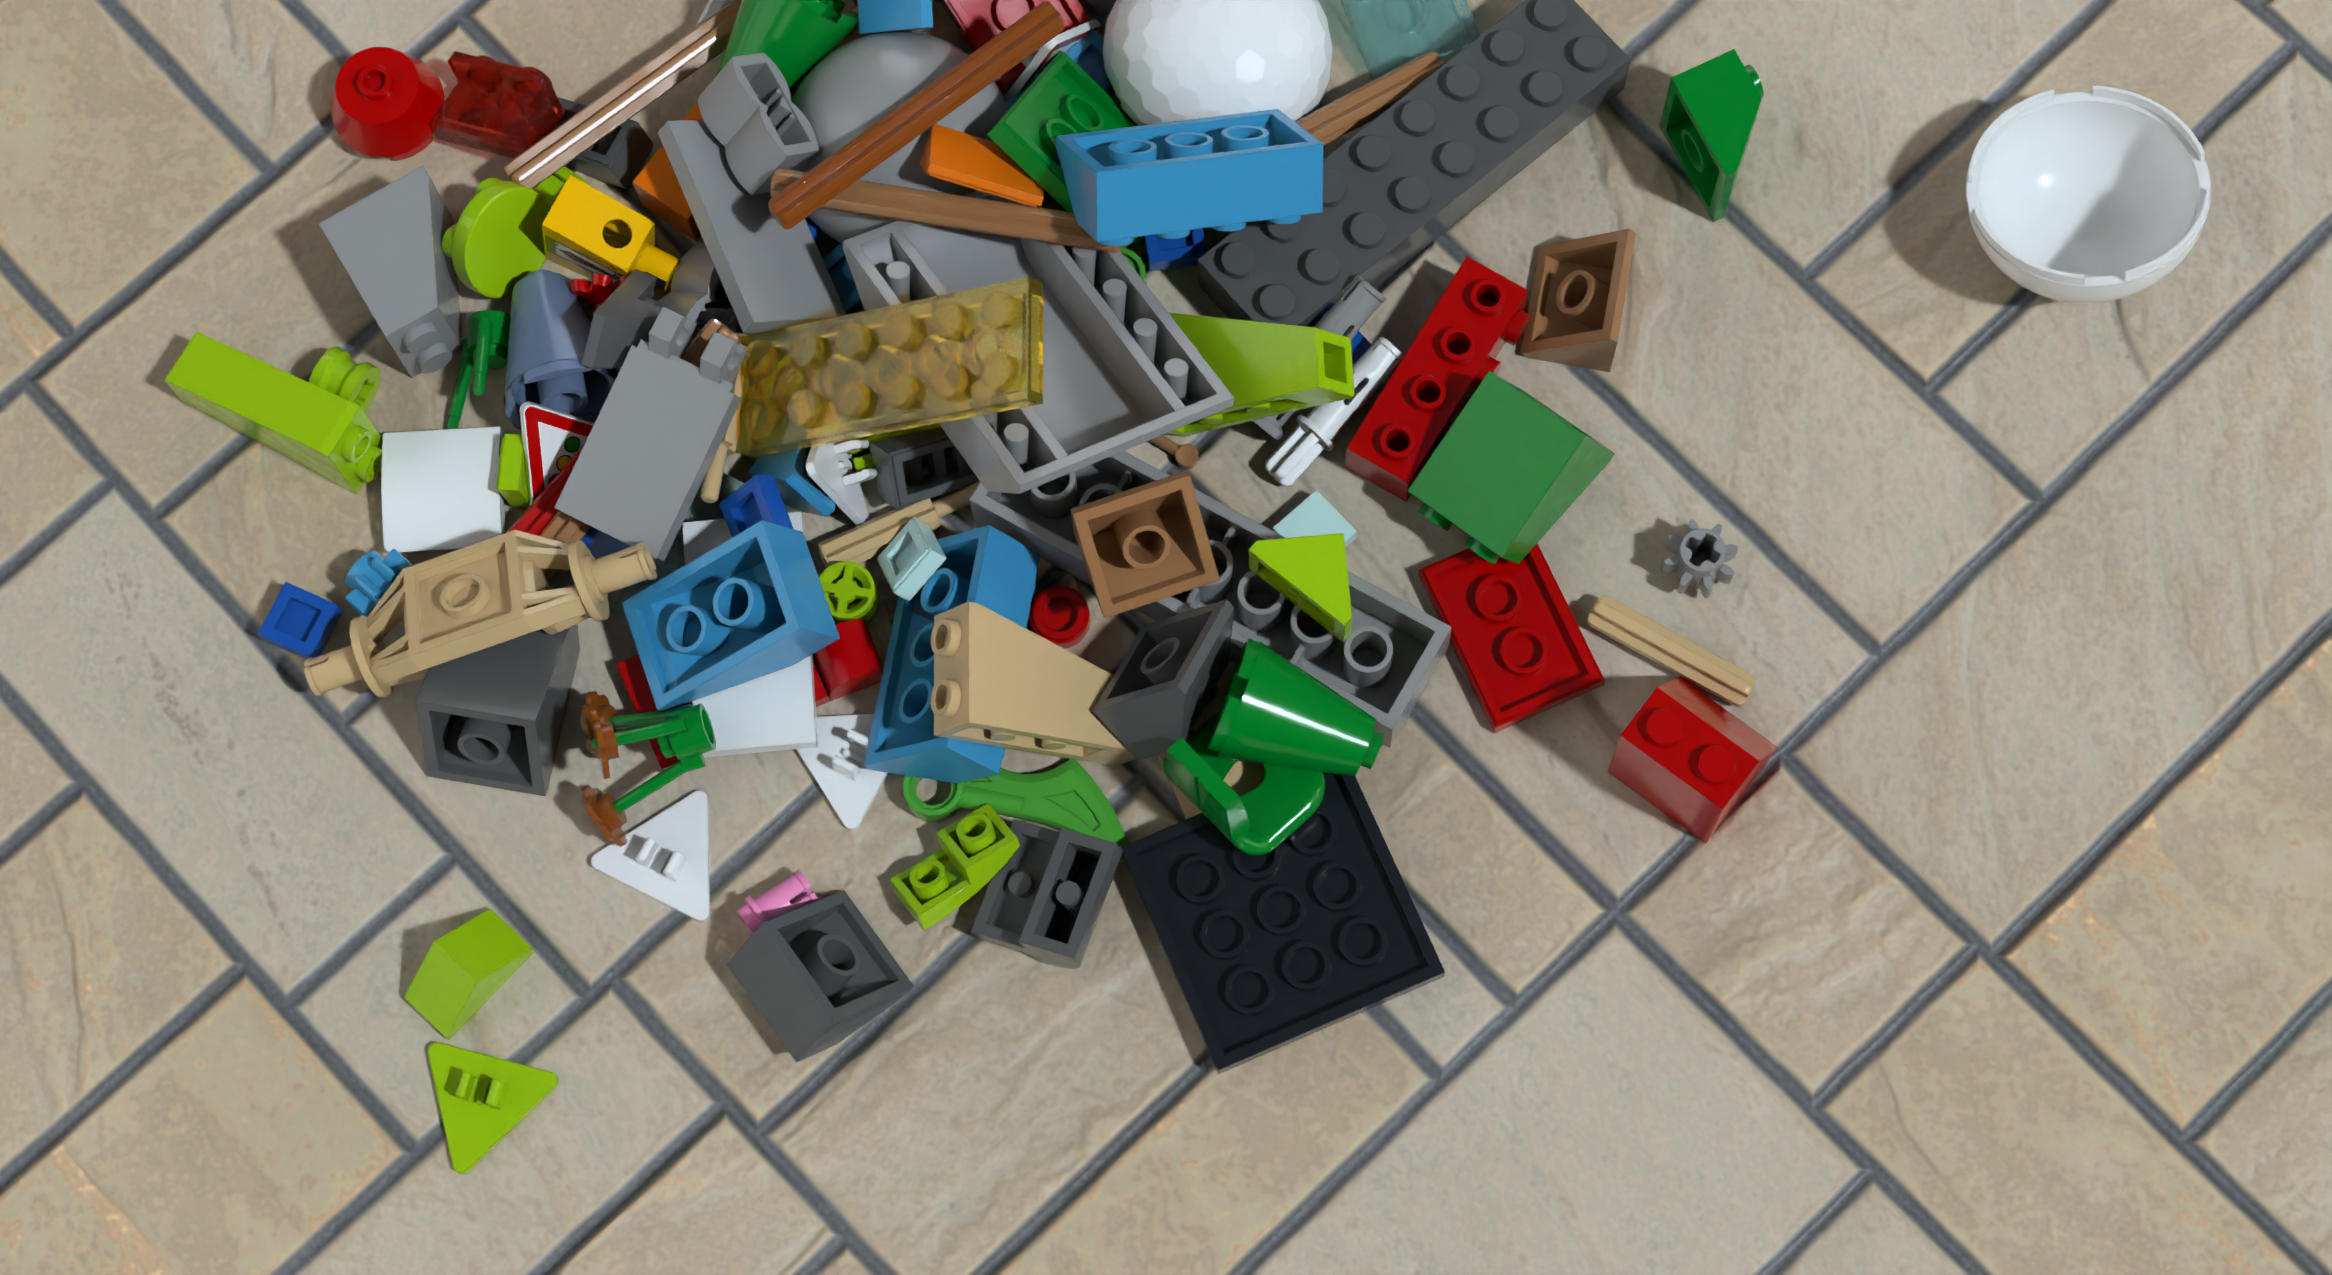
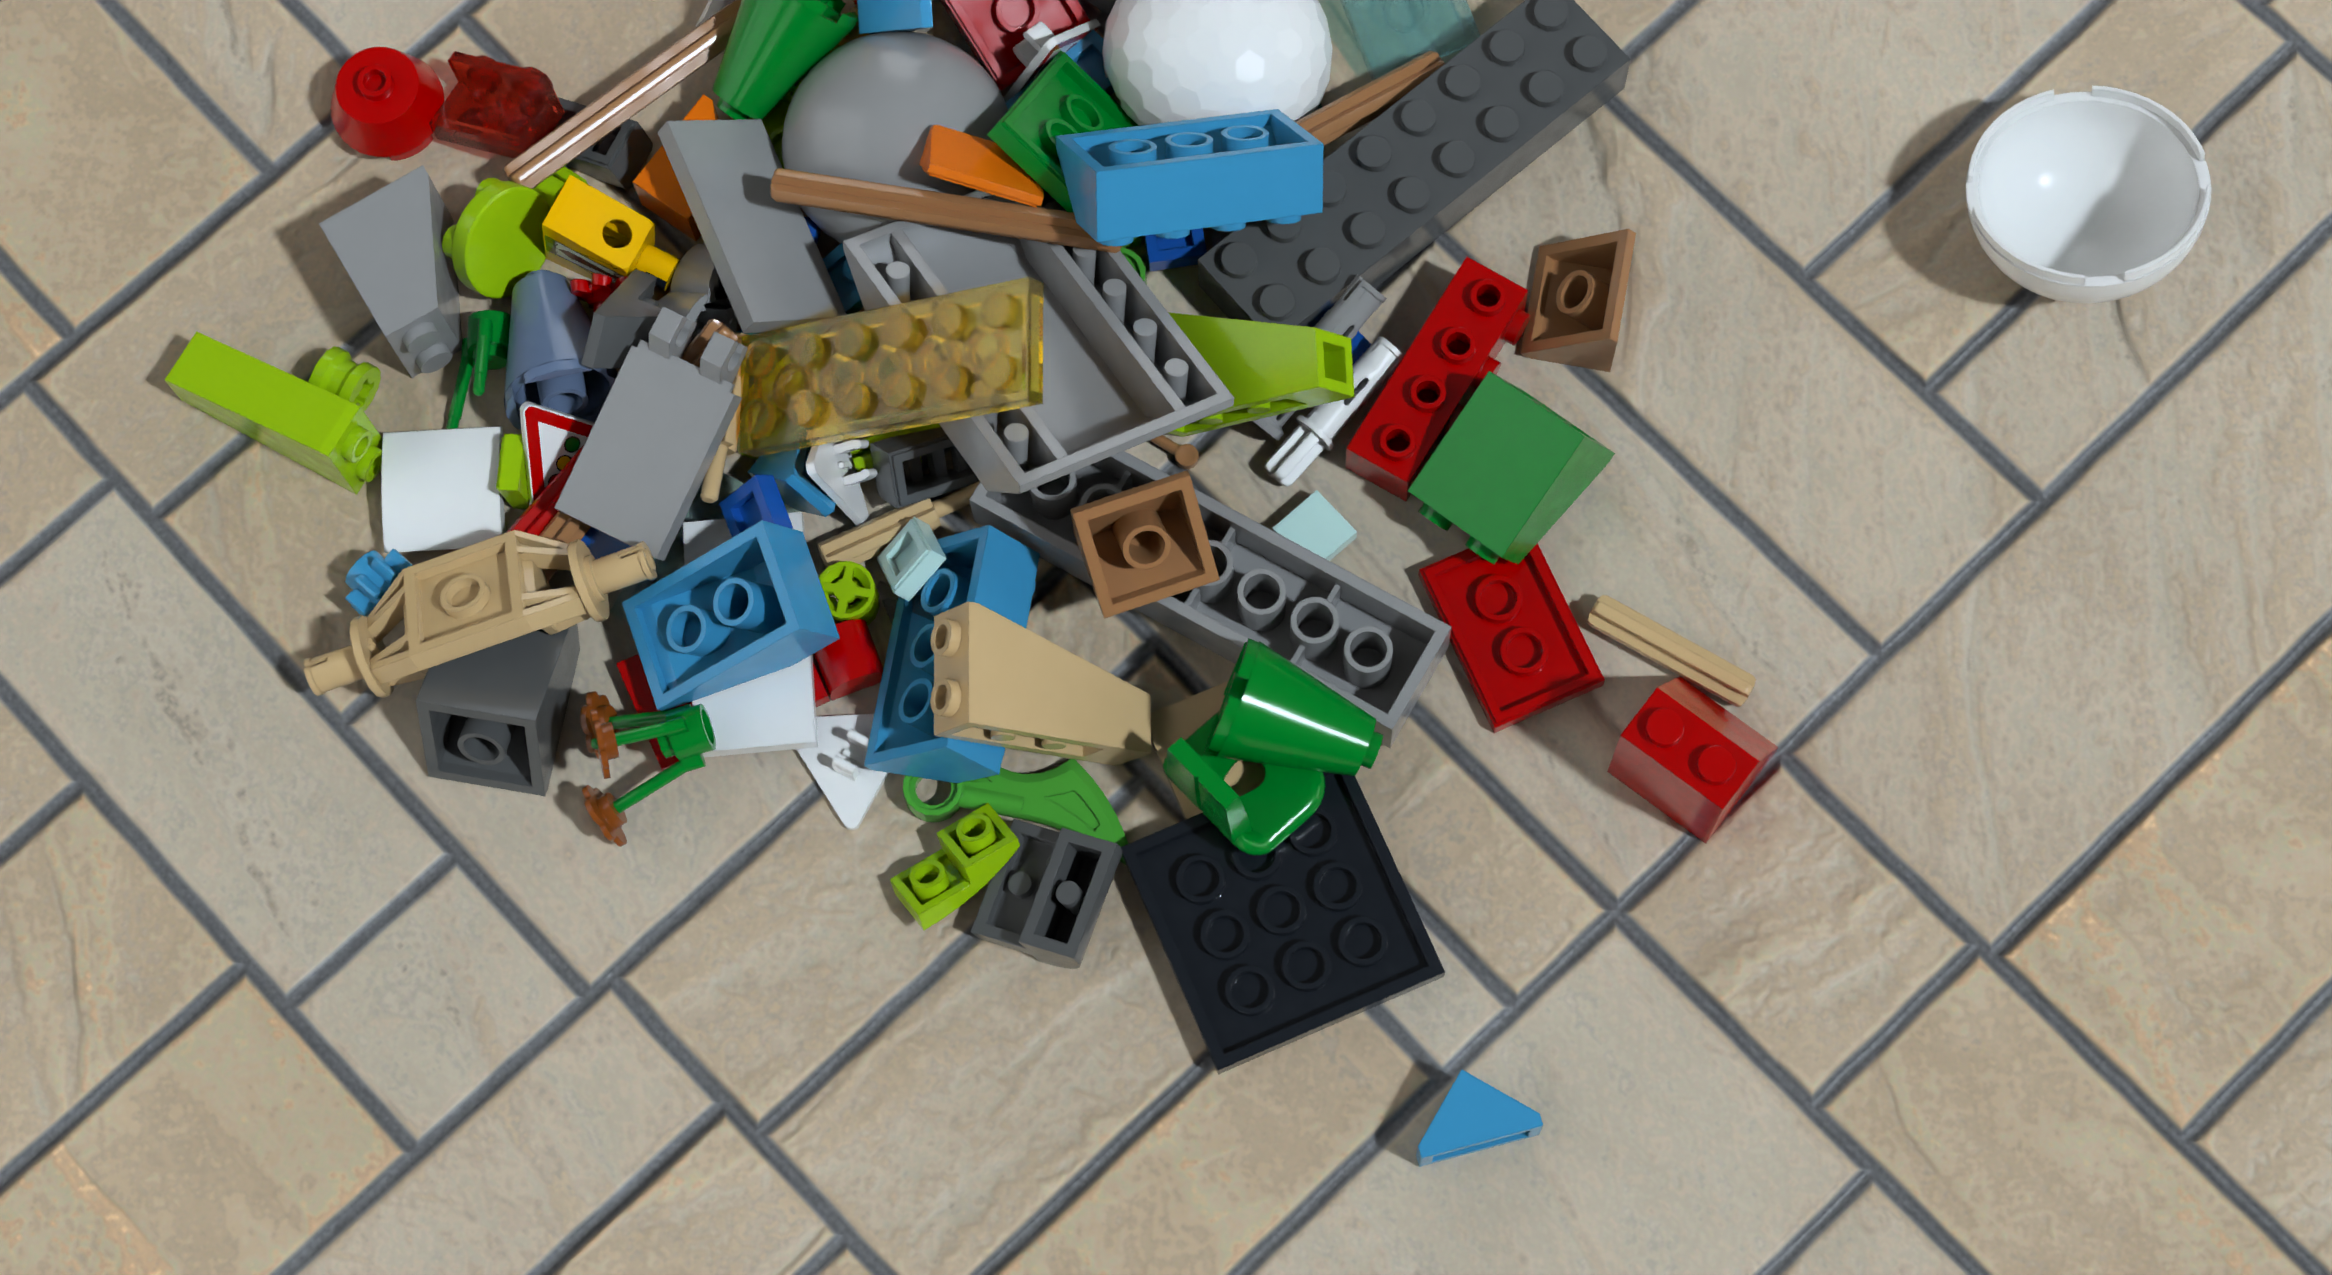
(300, 622): blue plate -> none
(466, 971): lime slope -> none
(483, 1099): lime piece -> none
(667, 858): white piece -> none
(756, 121): light grey brick -> none
(779, 900): bright pink pin -> none
(818, 974): dark grey slope -> none
(915, 115): dark orange axle -> none
(1060, 616): red tile -> none
(1167, 679): dark grey slope -> none
(1309, 574): lime slope -> none
(1474, 1120): none -> dark azure slope
(1698, 541): light grey gear -> none
(1710, 125): green slope -> none

